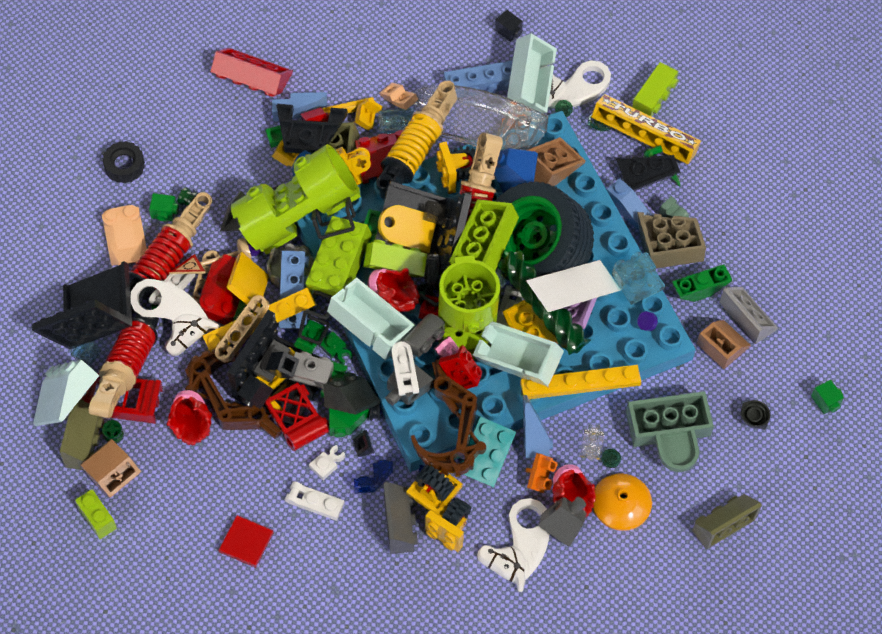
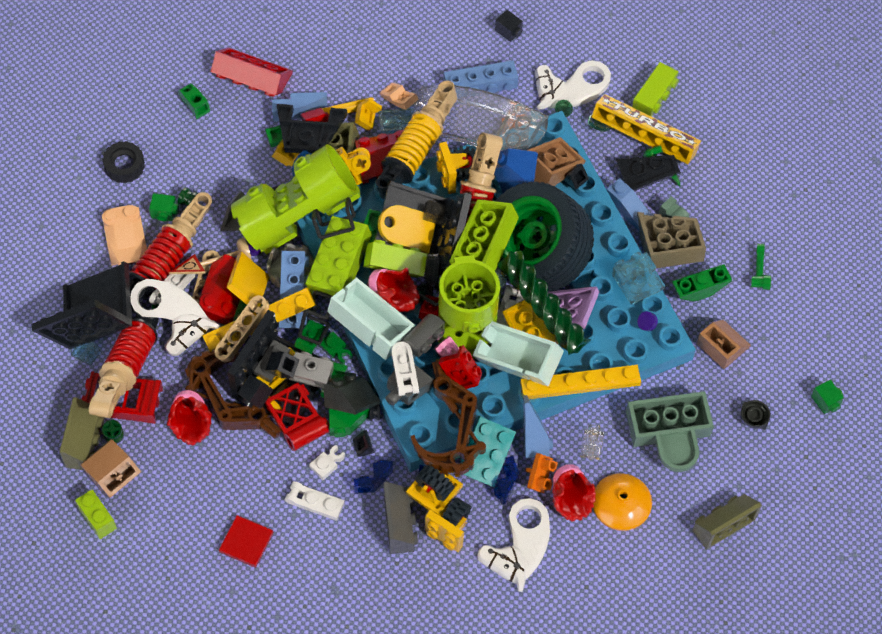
(62, 391): light aqua slope -> none
(194, 100): none -> green leg
(506, 485): none -> clear blue slope
(528, 82): light aqua piece -> none
(564, 519): dark grey torso -> none
(573, 285): white sticker -> none
(577, 177): none -> black slope
(611, 458): clear green plate -> none
(747, 313): light grey slope -> none
(760, 280): none -> green brick

